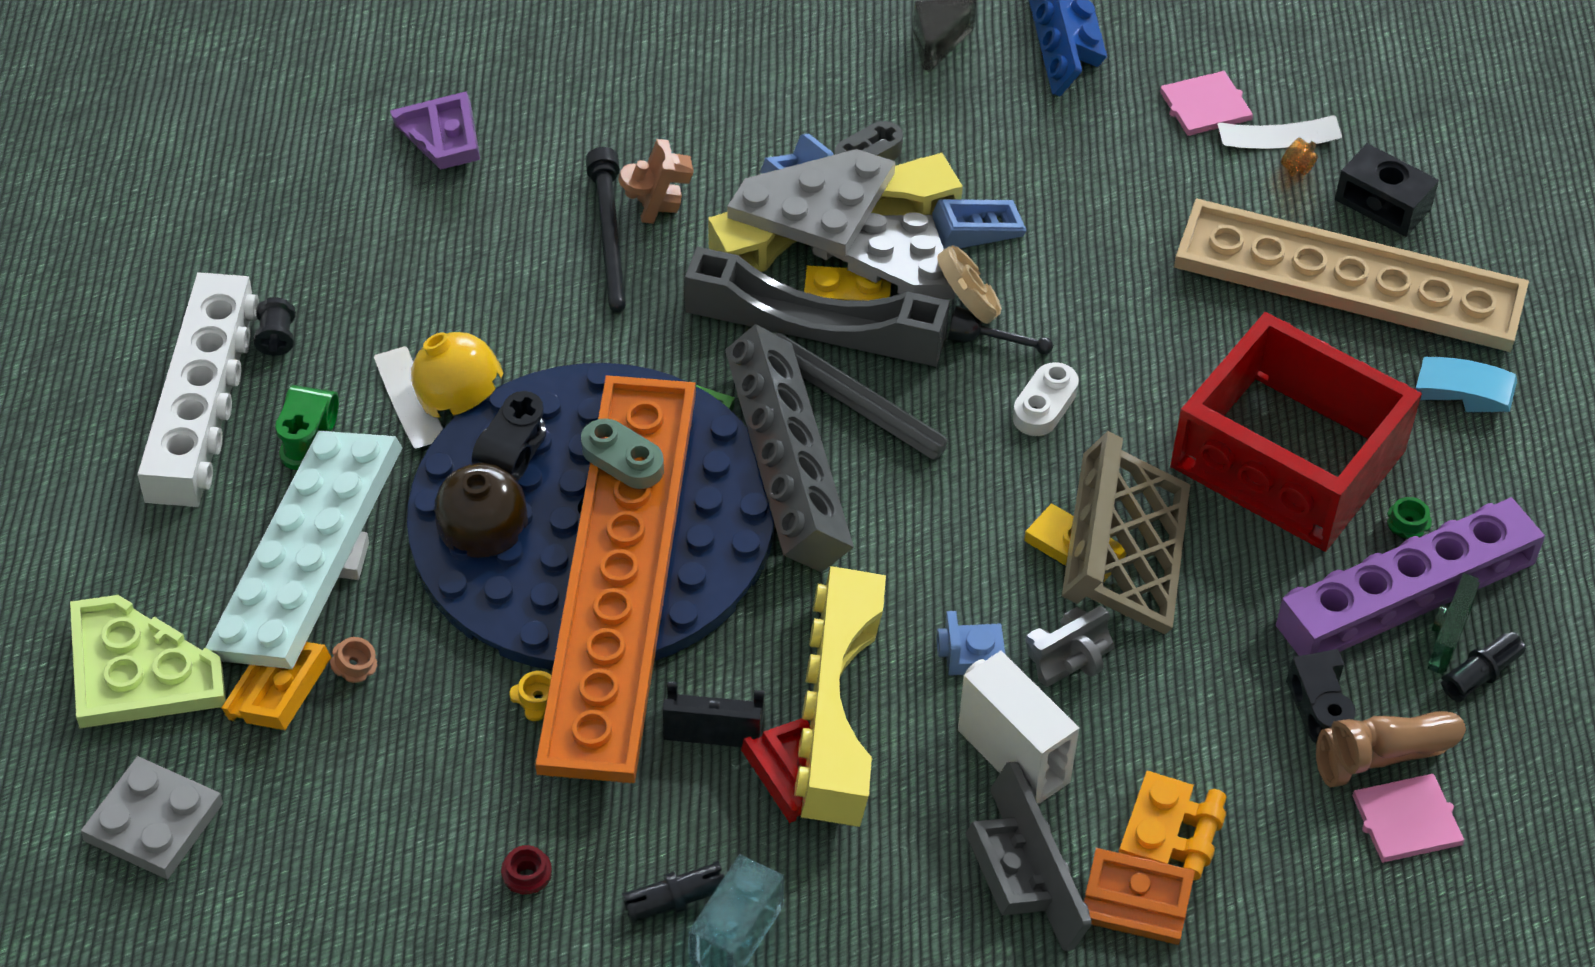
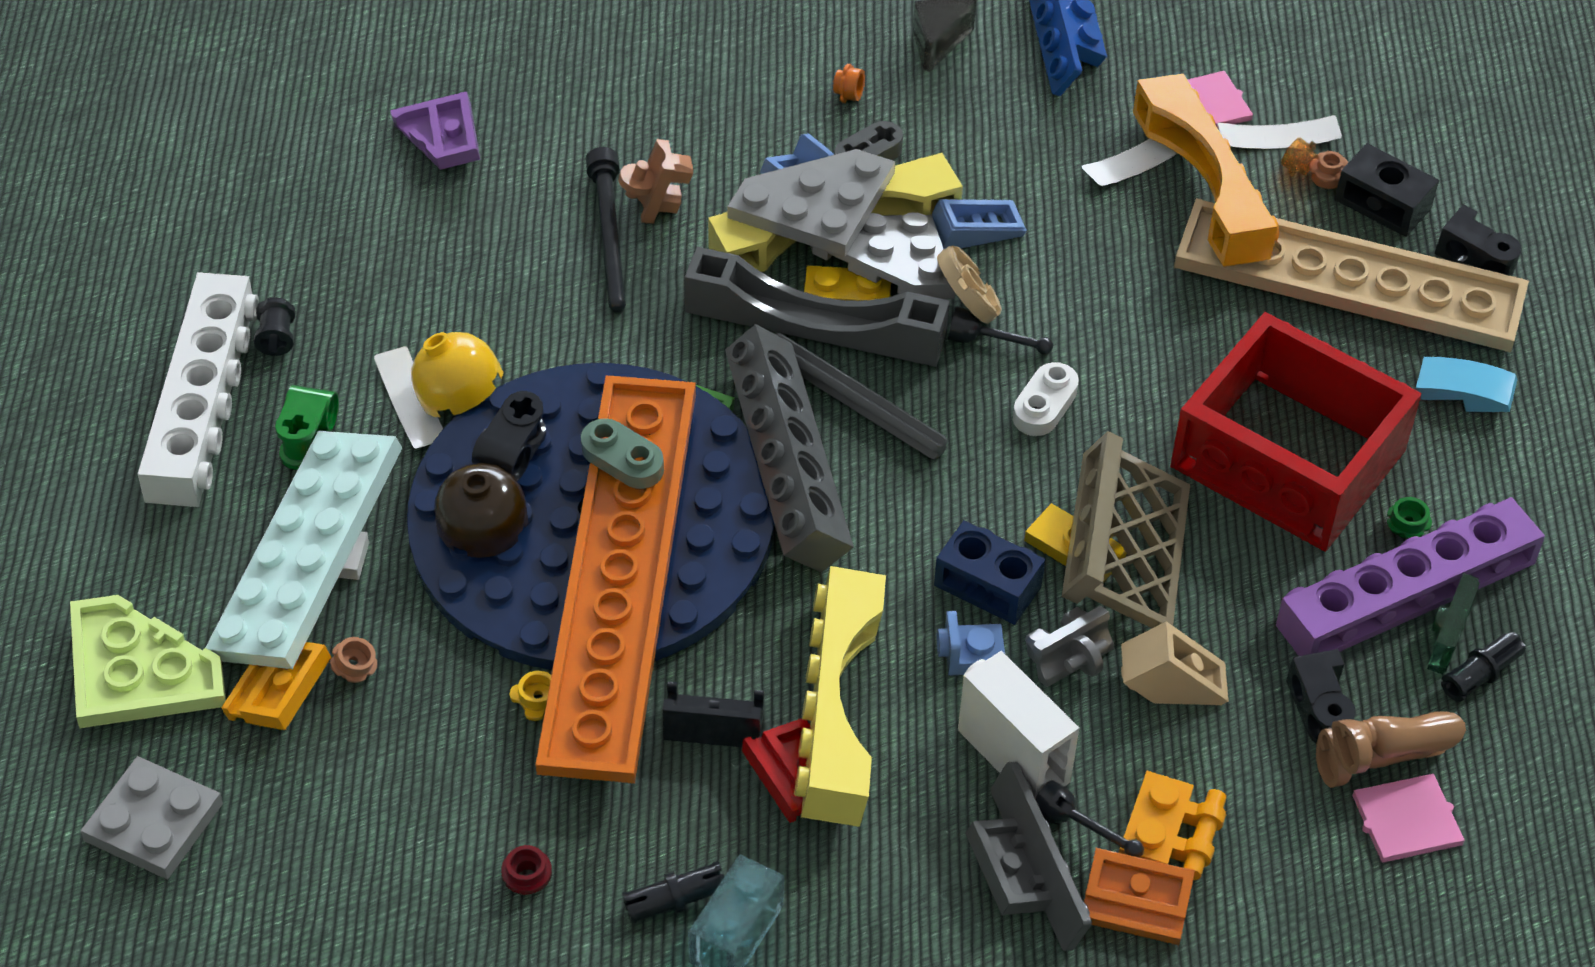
(849, 83): none -> orange plate
(989, 572): none -> dark blue brick
(1059, 805): none -> black hinge
(1129, 162): none -> white sticker
(1173, 668): none -> tan slope
(1175, 117): none -> light orange arch
(1327, 169): none -> nougat plate
(1476, 245): none -> black leg

